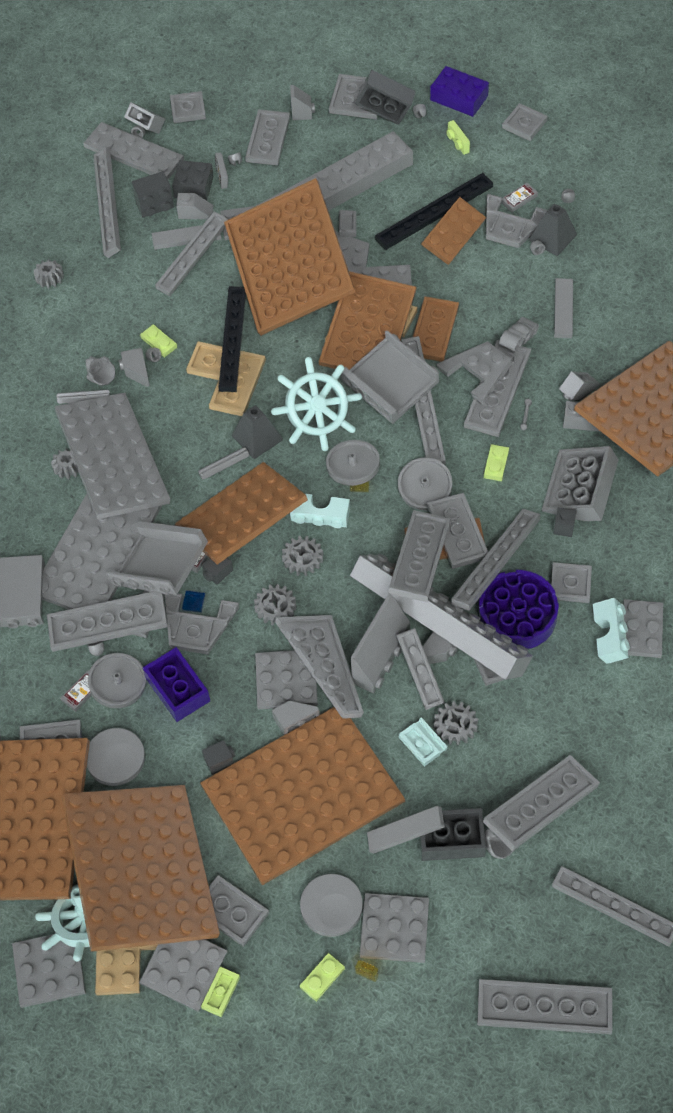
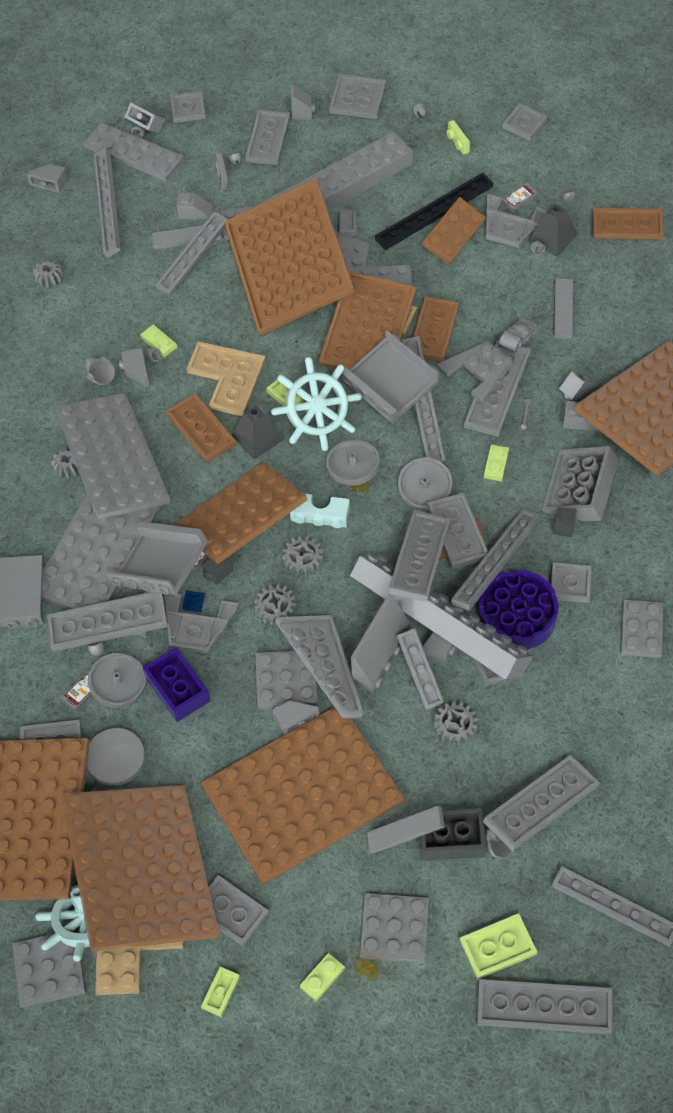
(48, 177): none -> light grey slope
(71, 397): light grey axle -> none
(153, 194): dark grey brick -> none
(184, 971): light grey plate -> none
(193, 178): dark grey brick -> none
(200, 428): none -> medium nougat plate
(218, 757): dark grey brick -> none
(223, 463): light grey axle -> none
(232, 339): black plate -> none
(279, 392): none -> yellowish green plate
(331, 905): light grey piece -> none
(385, 97): dark grey brick -> none
(422, 742): light aqua plate -> none
(459, 91): dark purple brick -> none
(498, 946): none -> yellowish green plate
(613, 645): light aqua arch -> none
(627, 223): none -> medium nougat plate

